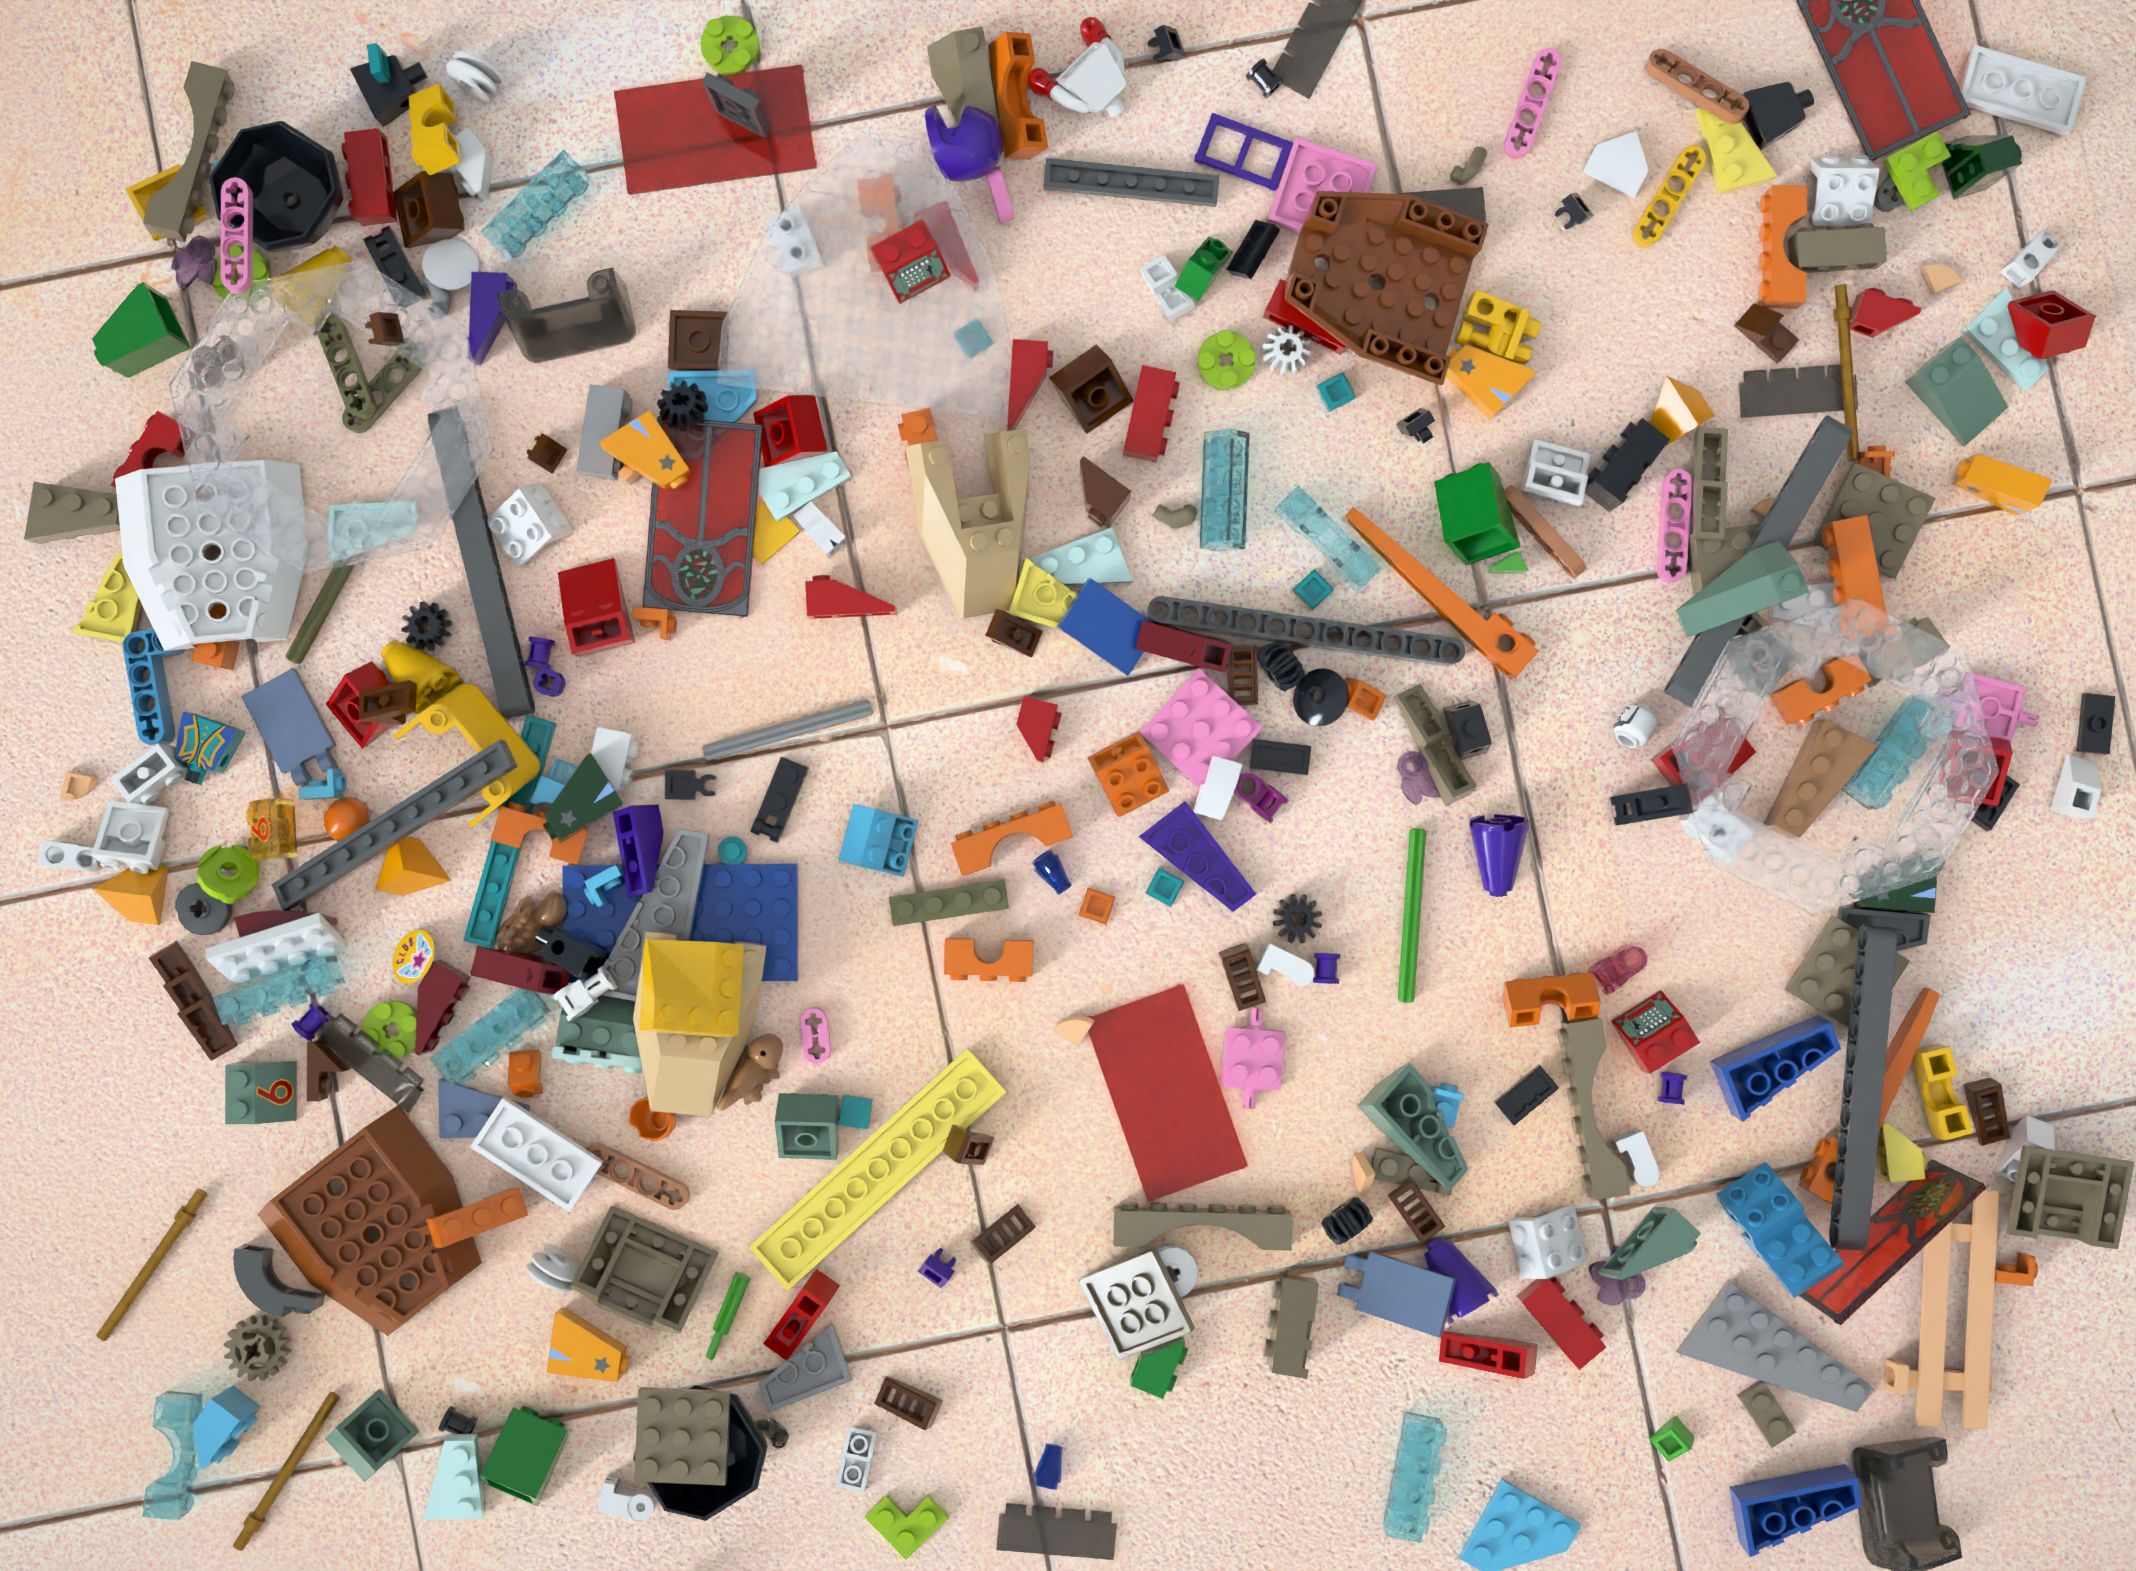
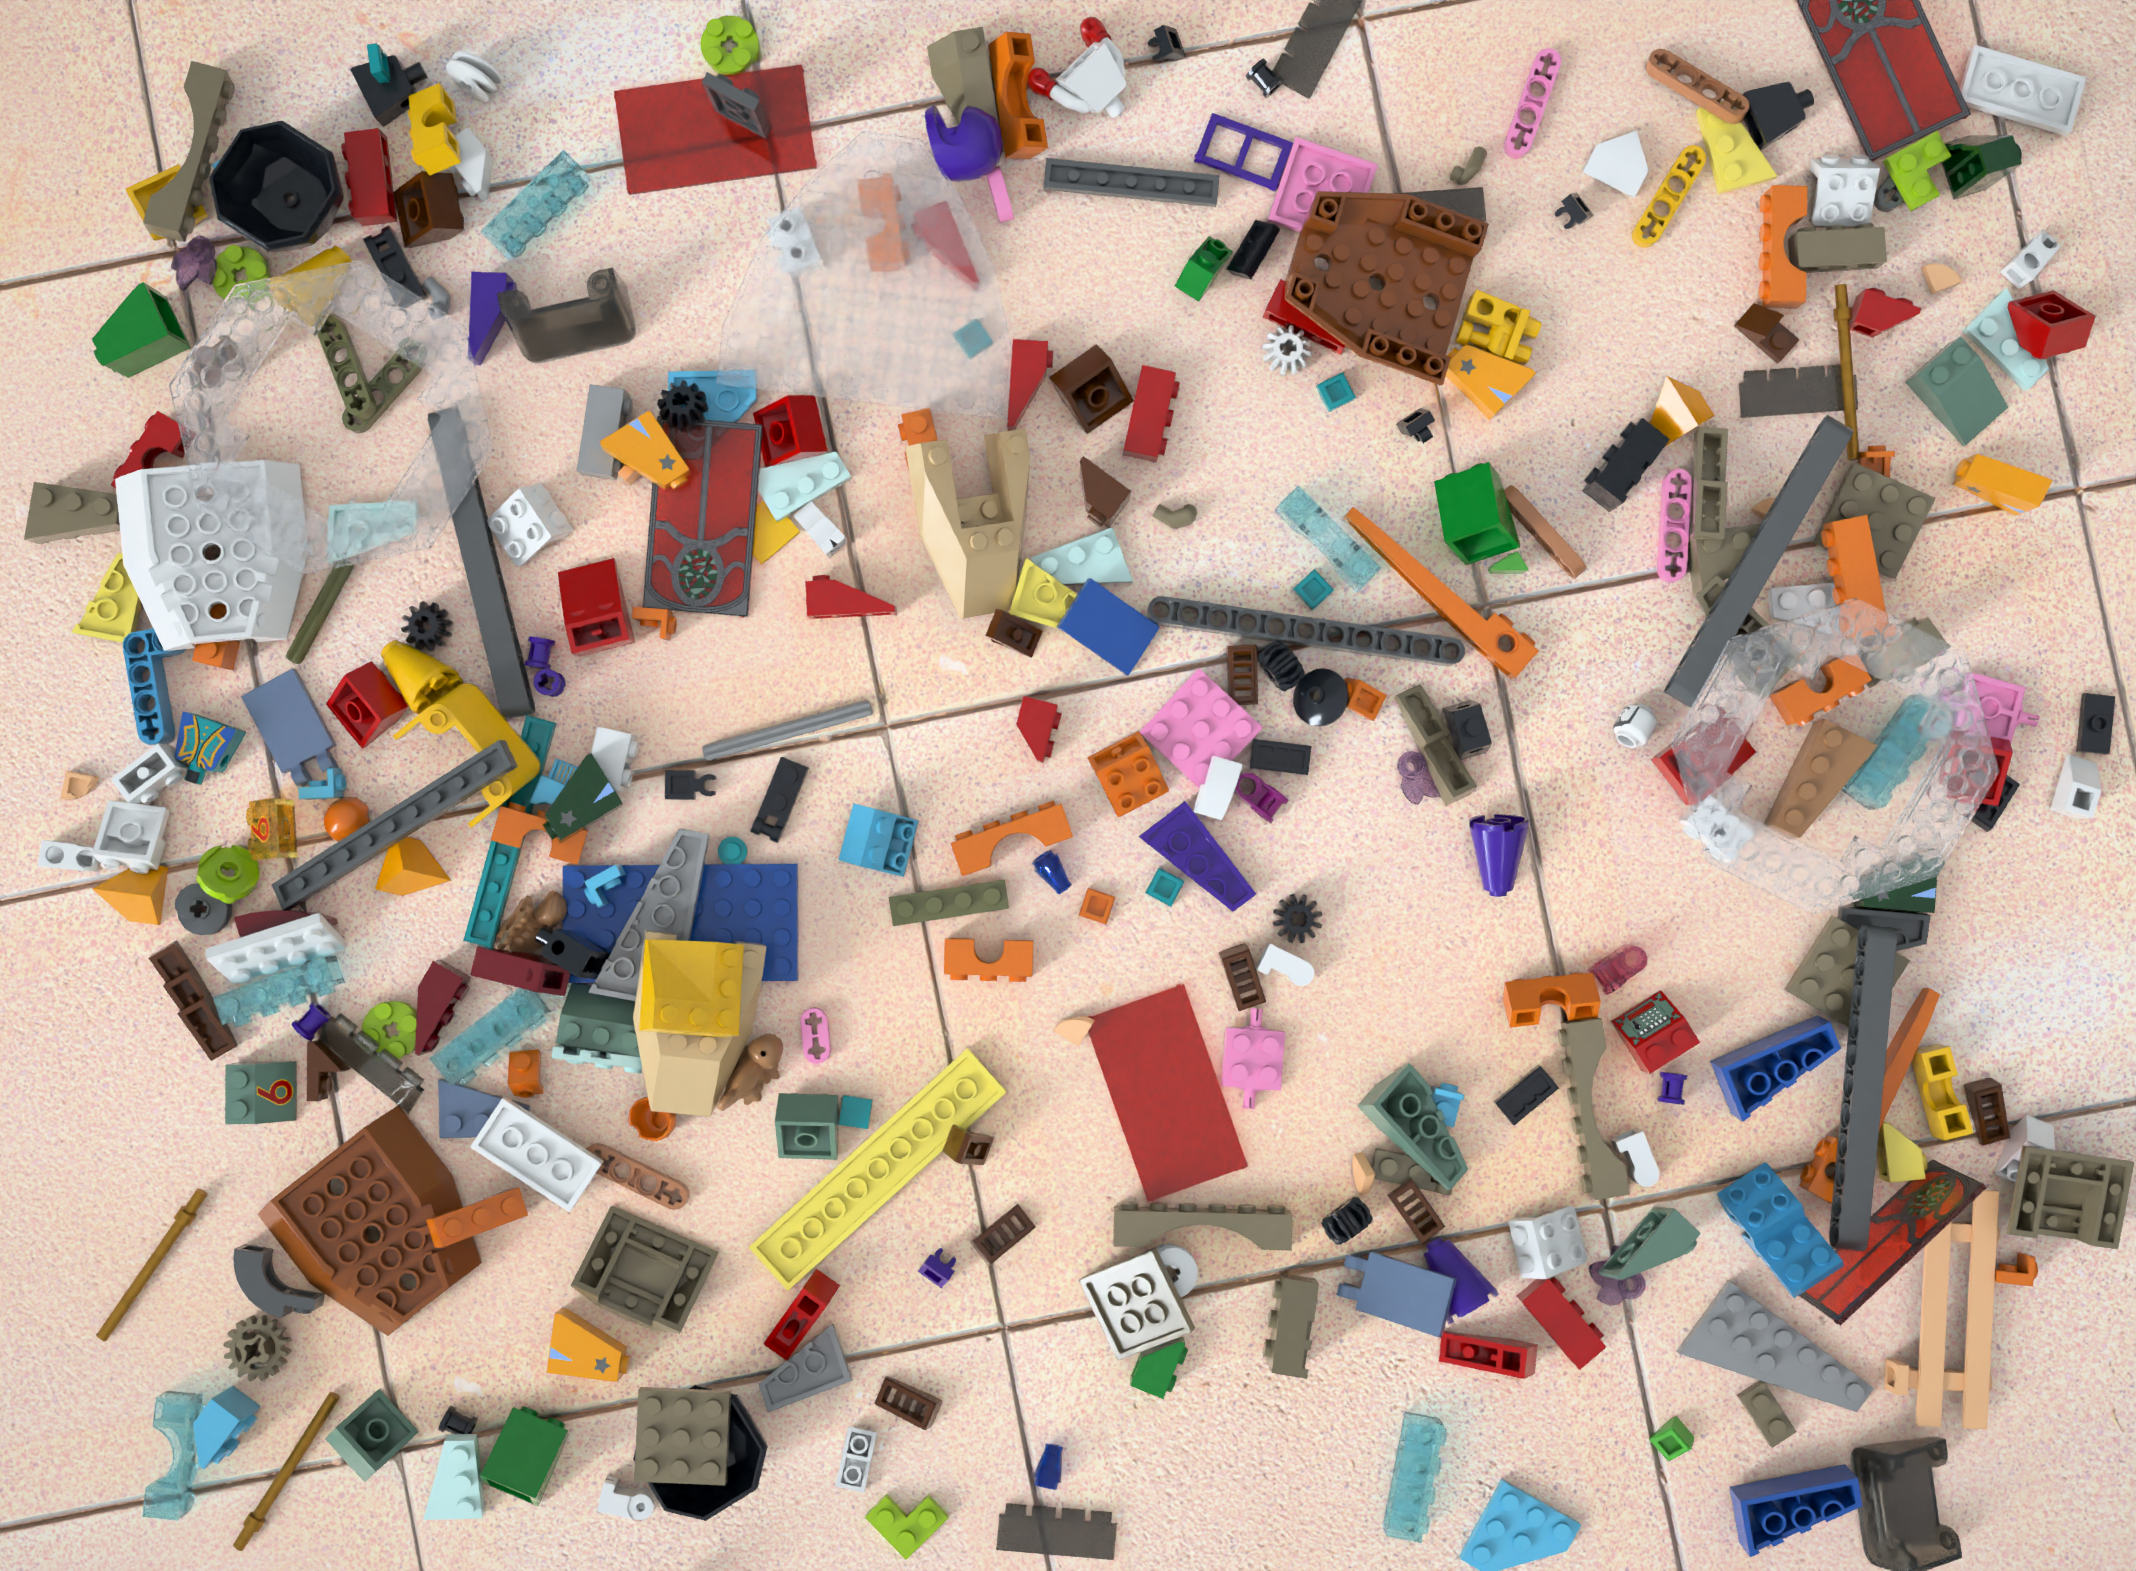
(240, 235): bright pink beam -> none
(385, 329): reddish brown tile -> none
(388, 703): reddish brown slope -> none
(413, 956): sticker -> none
(450, 264): white sticker -> none
(546, 453): reddish brown tile -> none
(553, 1269): white piece -> none
(582, 995): white connector -> none
(639, 842): dark purple slope -> none
(694, 340): reddish brown plate -> none
(728, 1311): bright green axle -> none
(774, 1431): clear smoke arm -> none
(910, 261): red slope -> none
(1161, 280): white slope -> none
(1184, 646): dark red slope -> none
(1224, 487): clear light blue brick -> none
(1242, 356): lime plate -> none
(1326, 968): dark purple bush -> none
(1412, 914): bright green axle -> none
(1556, 472): white brick -> none
(1652, 804): black plate -> none
(1750, 585): sand green wedge -> none

